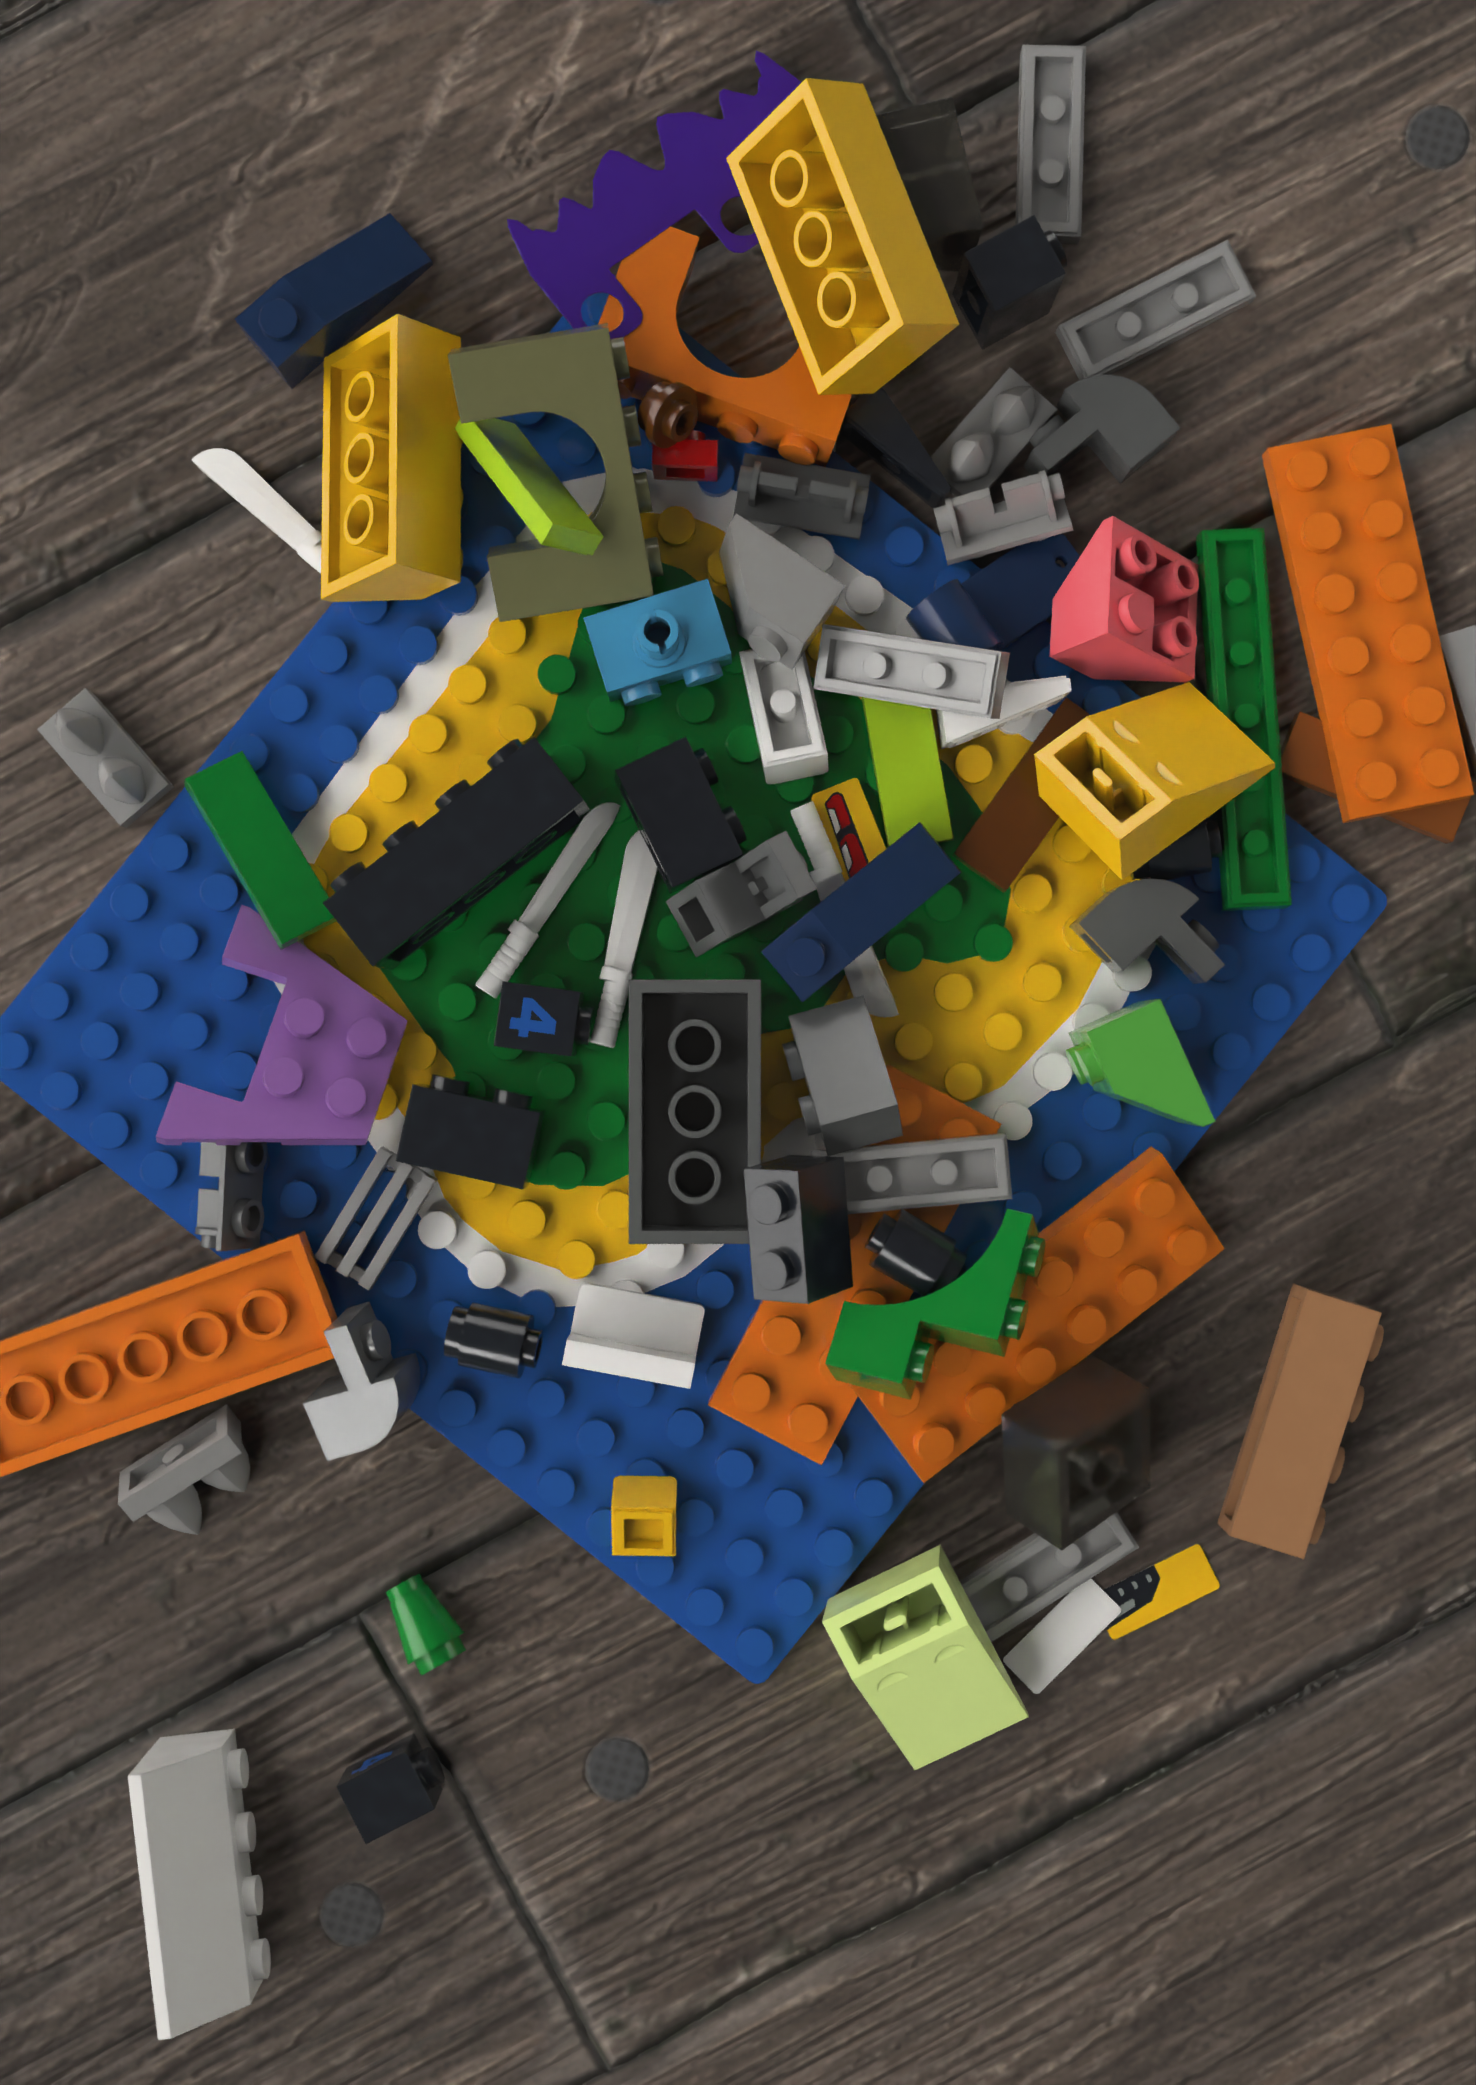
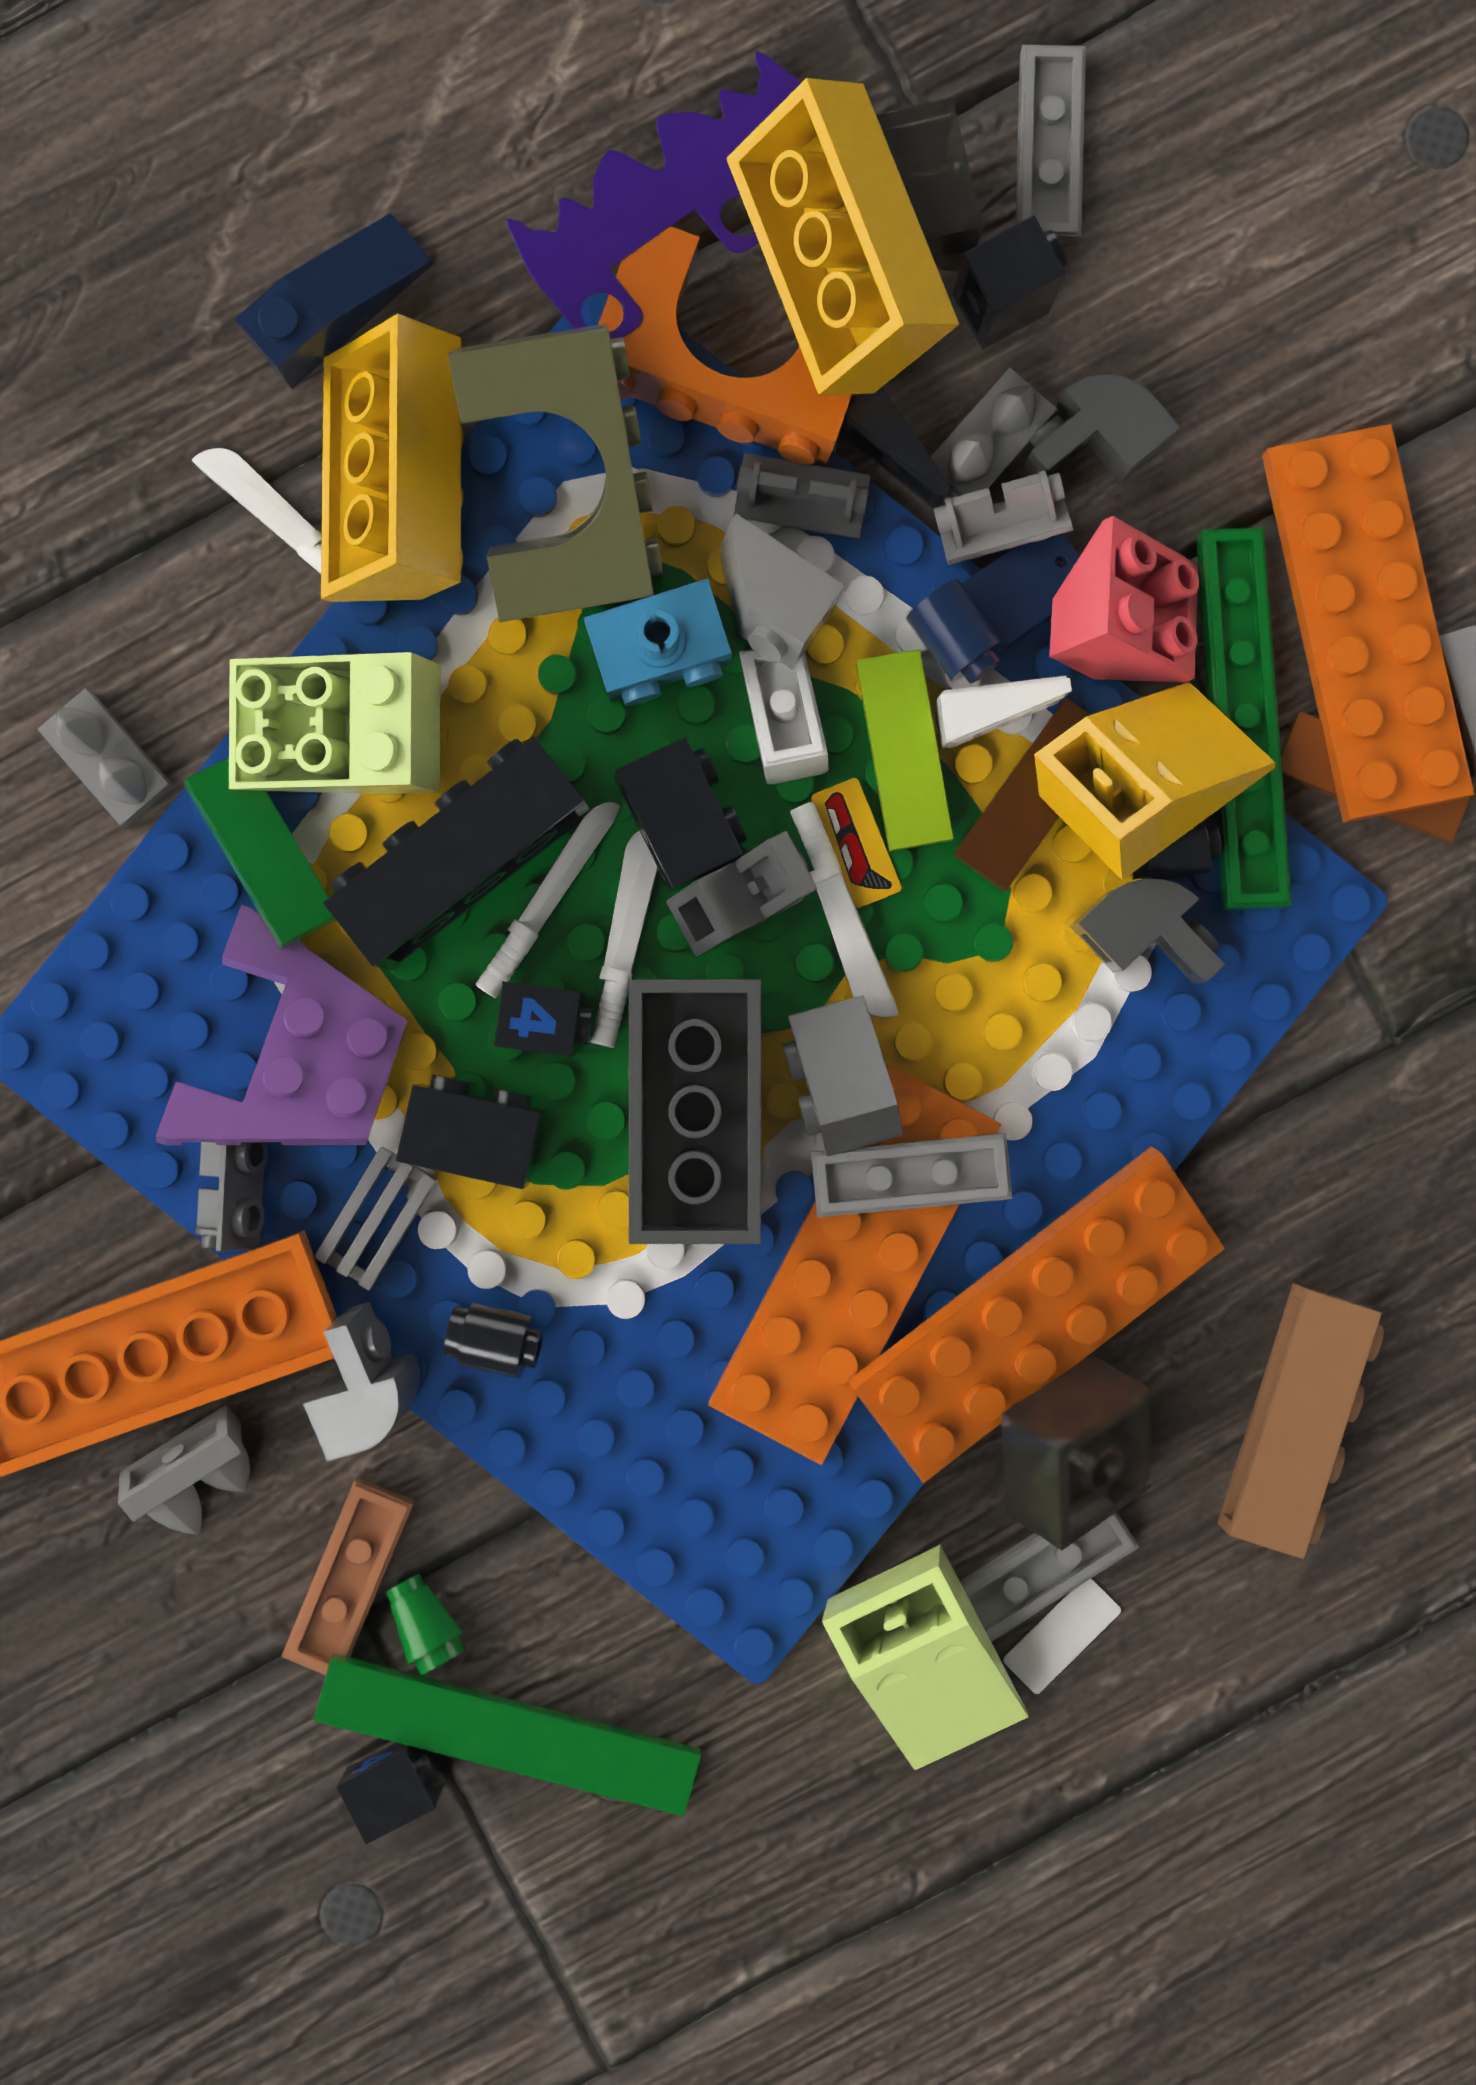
(197, 1879): white slope -> none
(335, 724): none -> yellowish green slope
(348, 1575): none -> nougat tile
(507, 1734): none -> green tile
(530, 485): lime tile -> none
(634, 1335): white panel -> none
(644, 1516): yellow slope -> none
(668, 413): reddish brown plate -> none
(687, 460): red plate -> none
(798, 1228): black brick -> none
(861, 911): dark blue slope -> none
(911, 671): light grey tile -> none
(914, 1253): black brick -> none
(980, 1310): green arch -> none
(1139, 1062): bright green slope -> none
(1156, 313): light grey tile -> none
(1161, 1590): yellow sticker -> none

